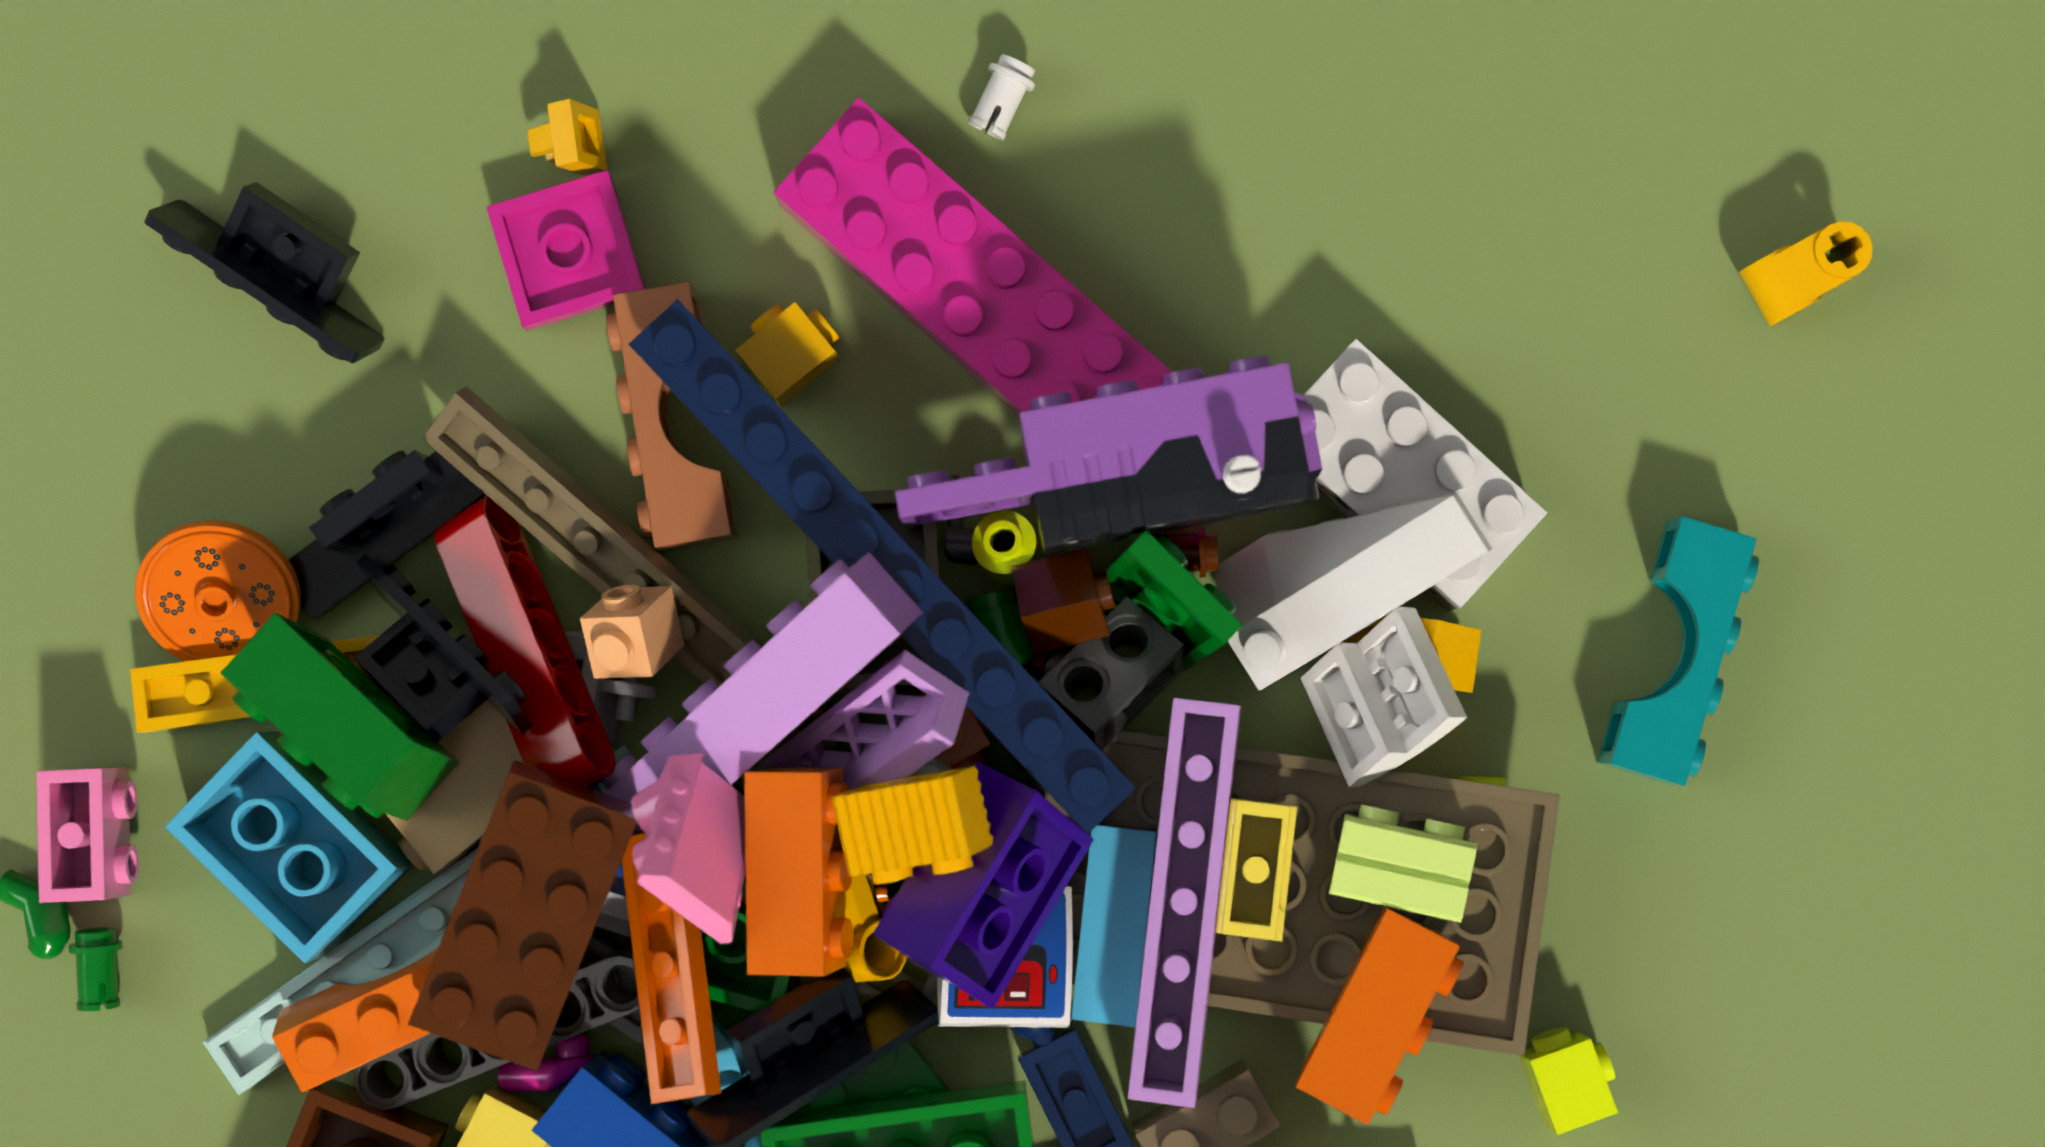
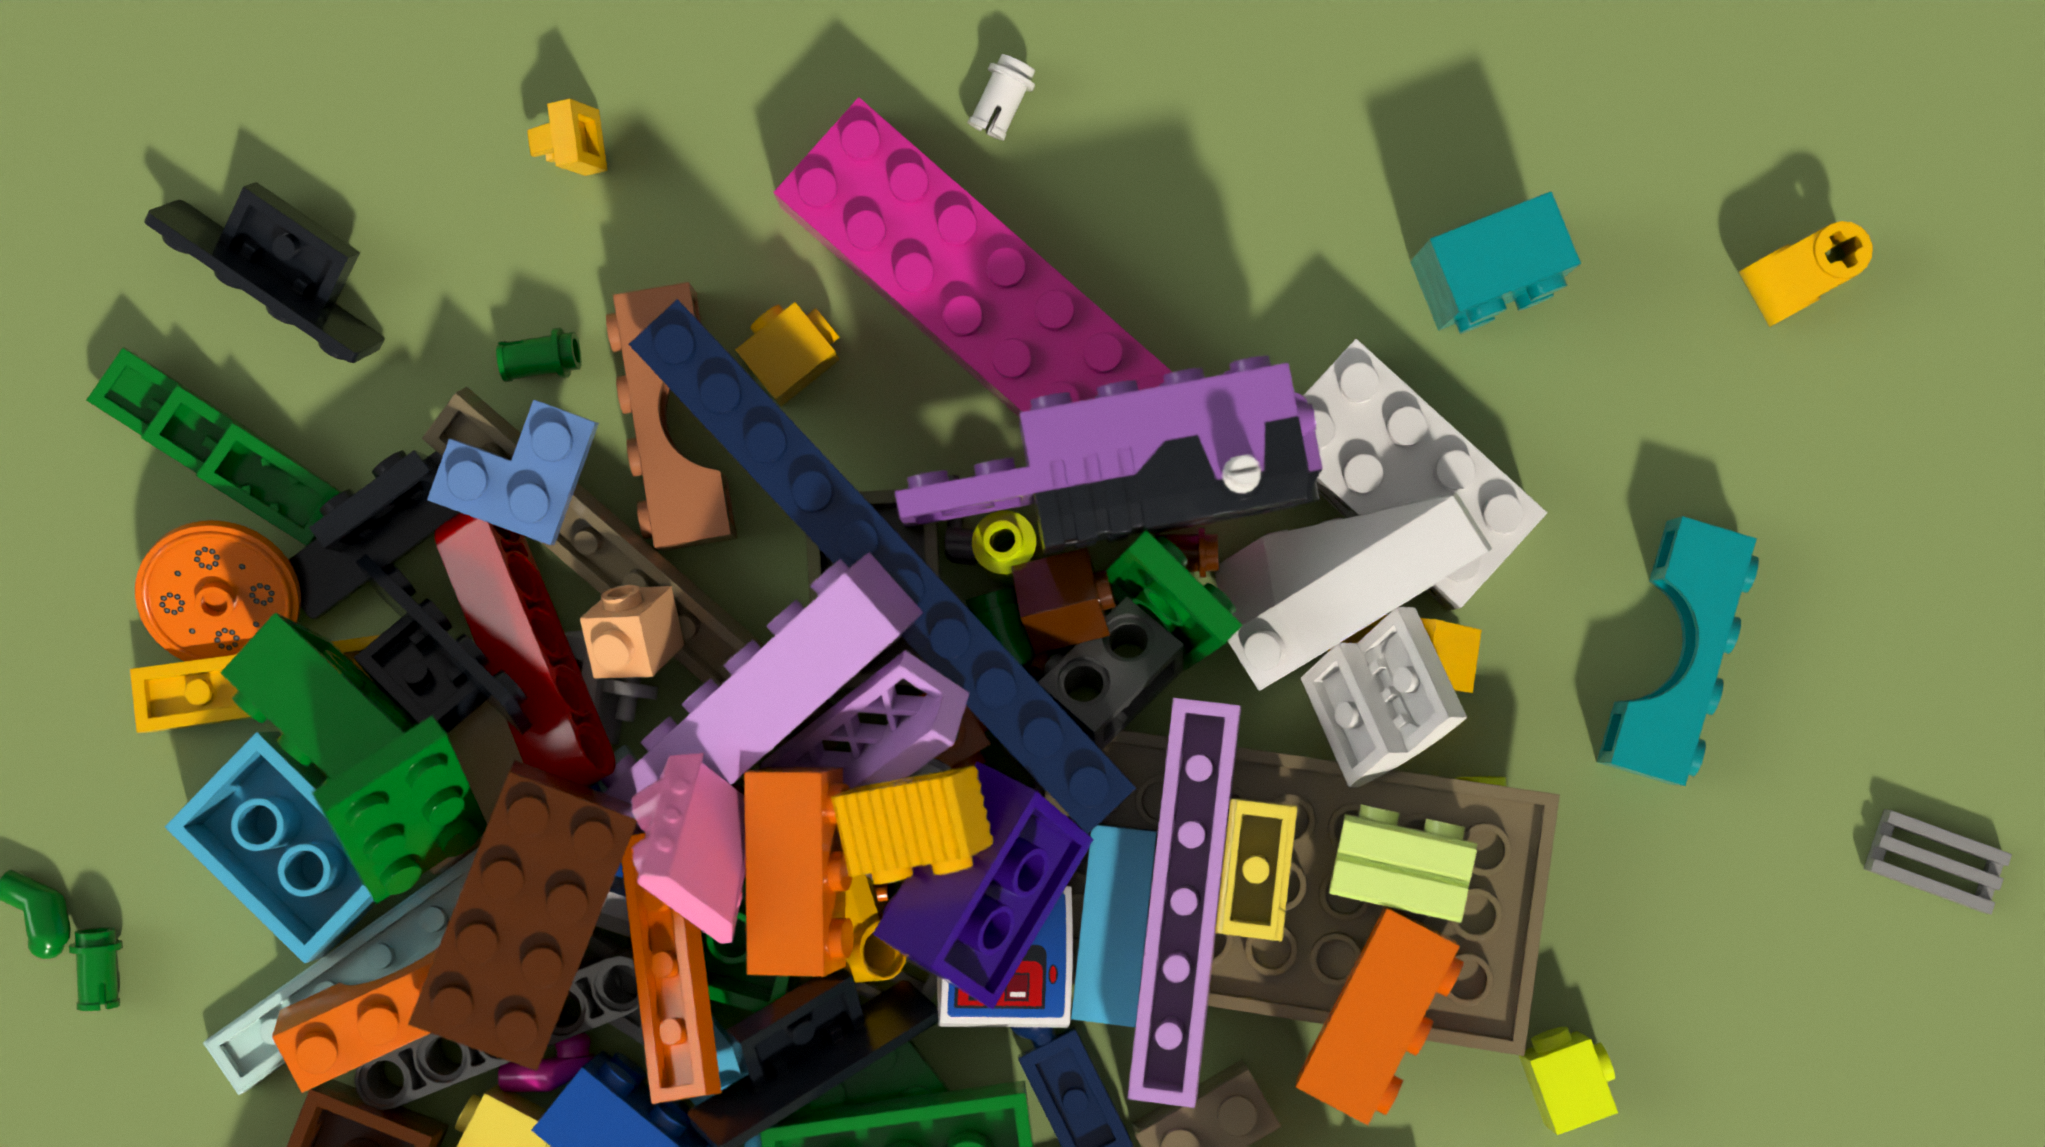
(85, 834): bright pink brick -> none
(212, 445): none -> green slope
(402, 810): none -> green plate
(525, 492): none -> medium blue plate
(539, 356): none -> green pin
(565, 249): dark pink plate -> none
(1496, 261): none -> teal brick
(1987, 880): none -> light grey tile

